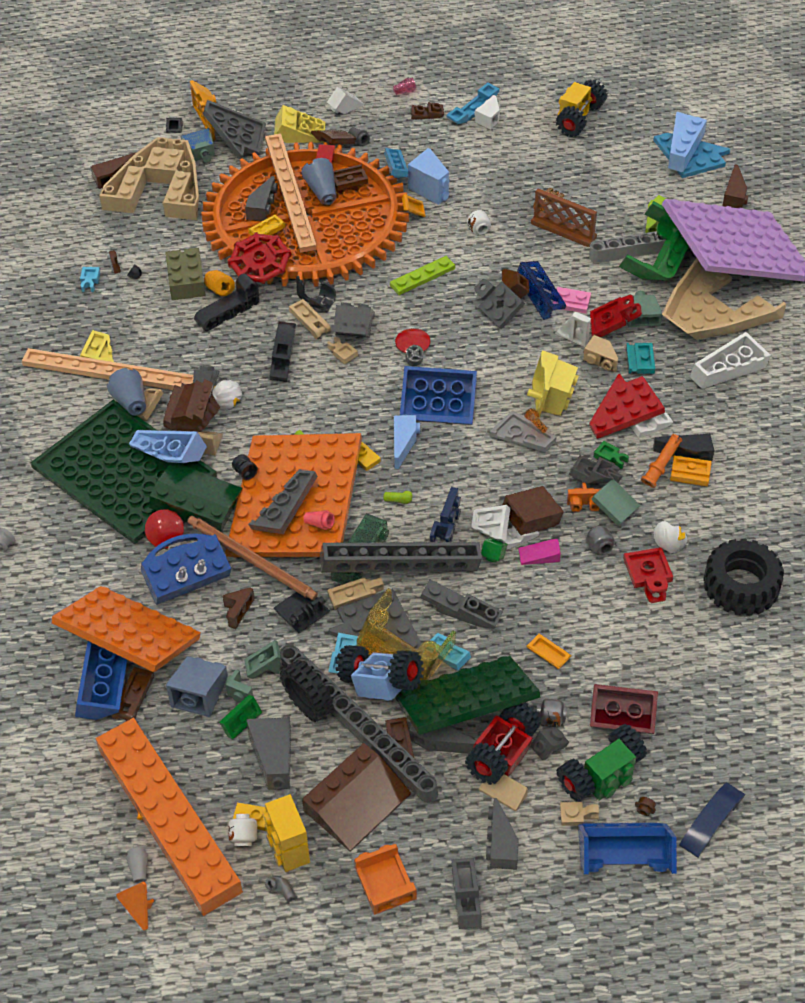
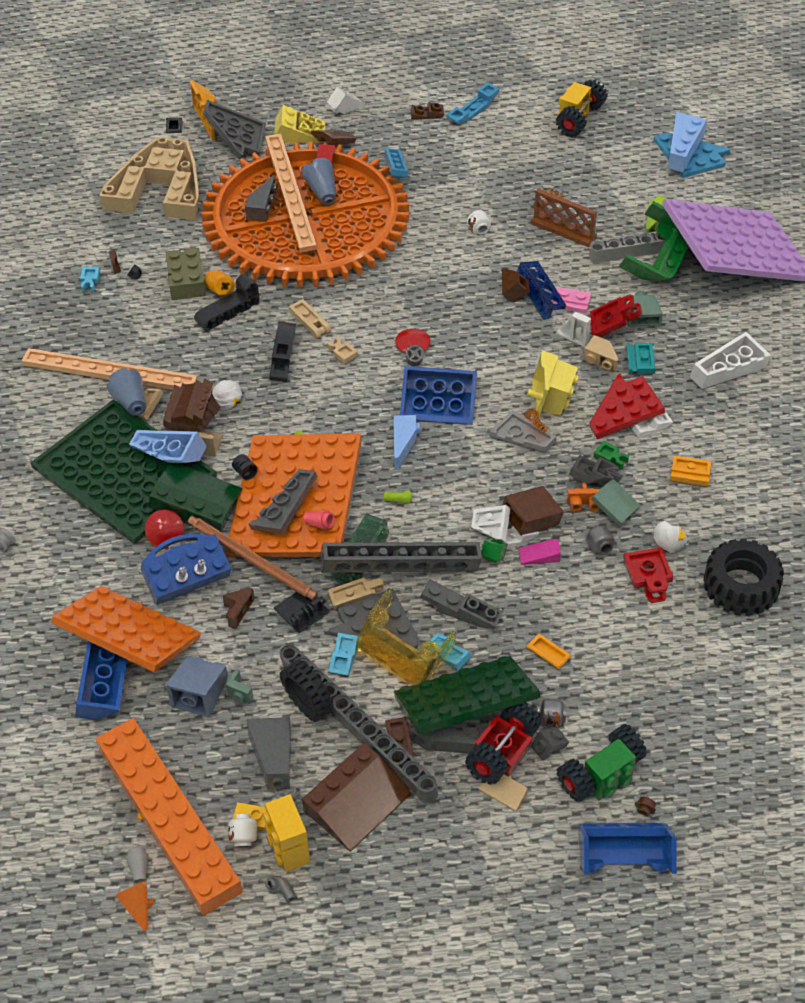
(98, 347): light yellow wing -> none
(104, 171): reddish brown slope -> none
(134, 693): reddish brown plate -> none
(201, 145): sand green torso -> none
(207, 373): dark grey slope -> none
(236, 719): green plate -> none
(252, 248): red plate -> none
(264, 659): sand green slope -> none
(268, 226): yellow plate -> none
(326, 291): black helmet -> none
(350, 177): reddish brown plate -> none
(353, 320): dark grey bracket -> none
(362, 136): dark grey cone -> none
(367, 457): yellow plate -> none
(379, 673): brick -> none
(384, 879): orange panel -> none
(405, 86): clear pink cone -> none
(413, 206): light orange tile -> none
(422, 275): lime plate -> none
(429, 177): light blue slope -> none
(450, 513): dark blue plate -> none
(466, 893): dark grey slope -> none
(488, 113): white slope -> none
(493, 297): dark grey plate -> none
(504, 842): dark grey slope -> none
(574, 814): tan plate -> none
(621, 705): dark red slope -> none
(657, 468): orange pin -> none
(693, 446): black slope -> none
(705, 316): tan piece -> none
(711, 819): dark blue slope -> none
(736, 191): reddish brown slope -> none

